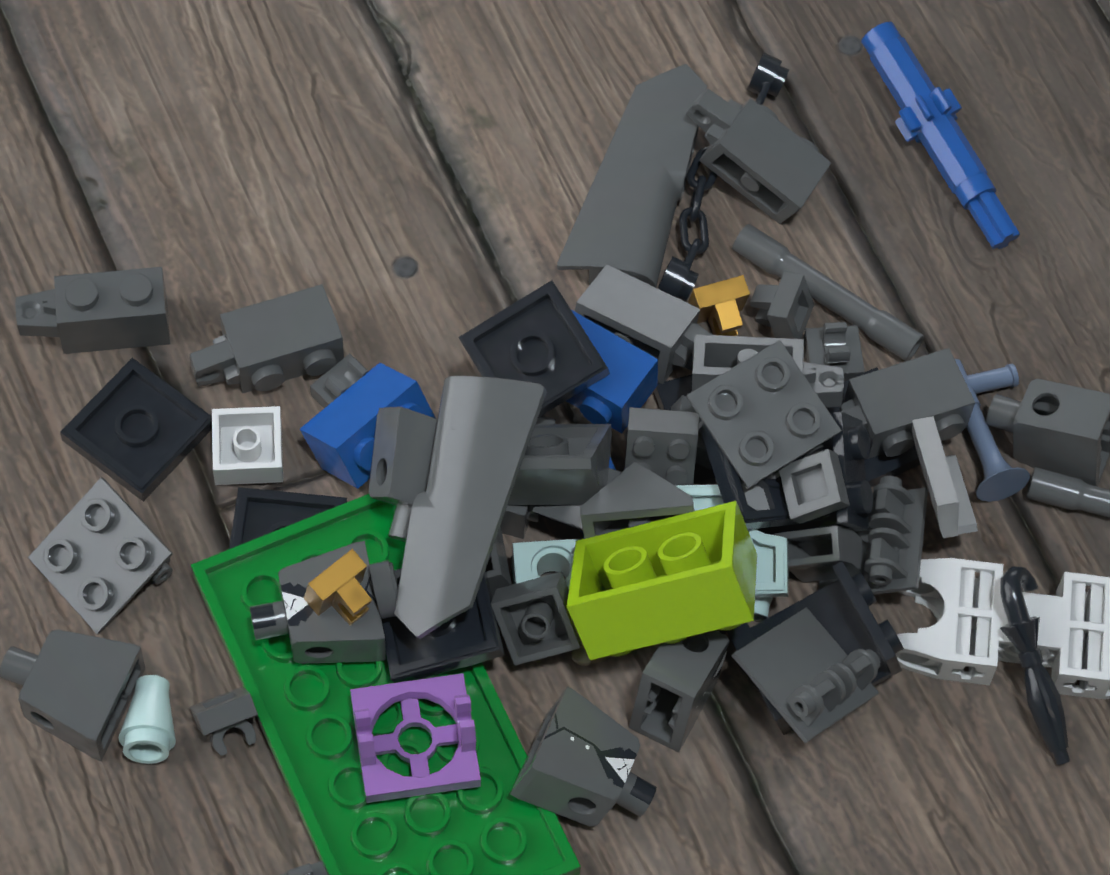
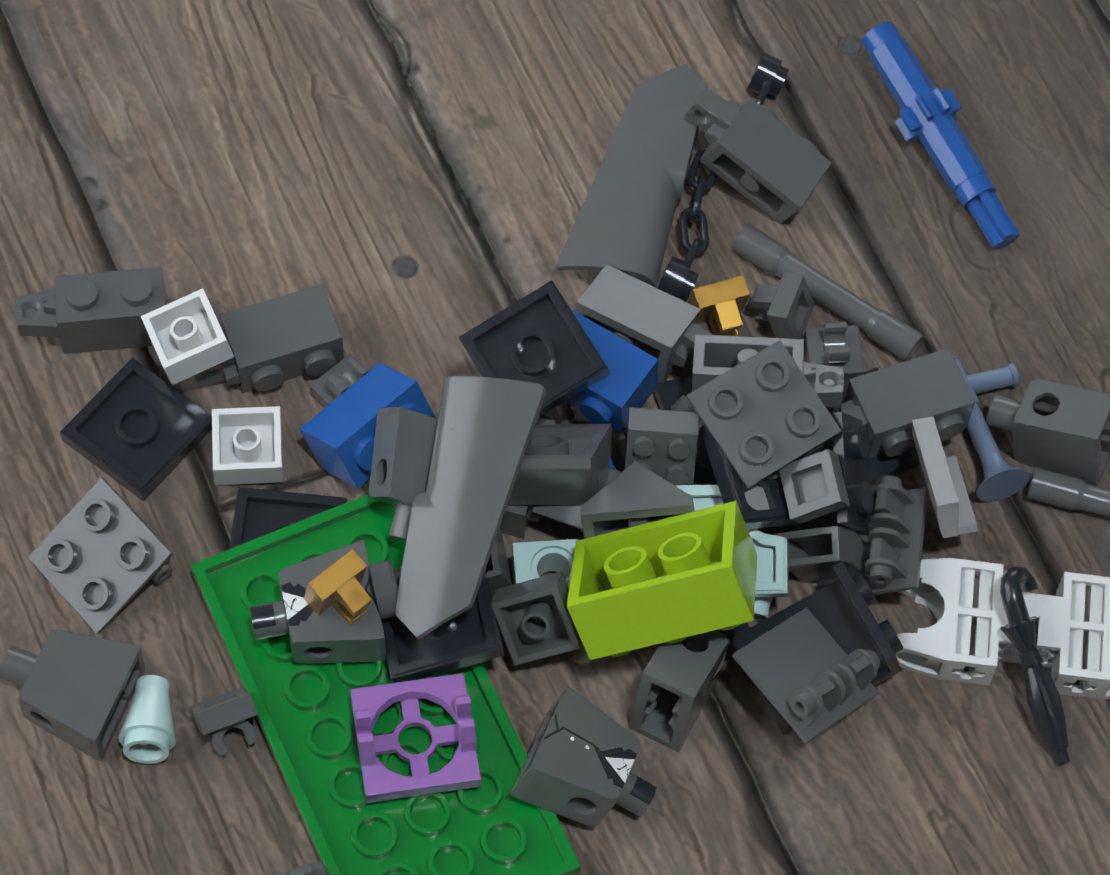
(187, 336): none -> white piece

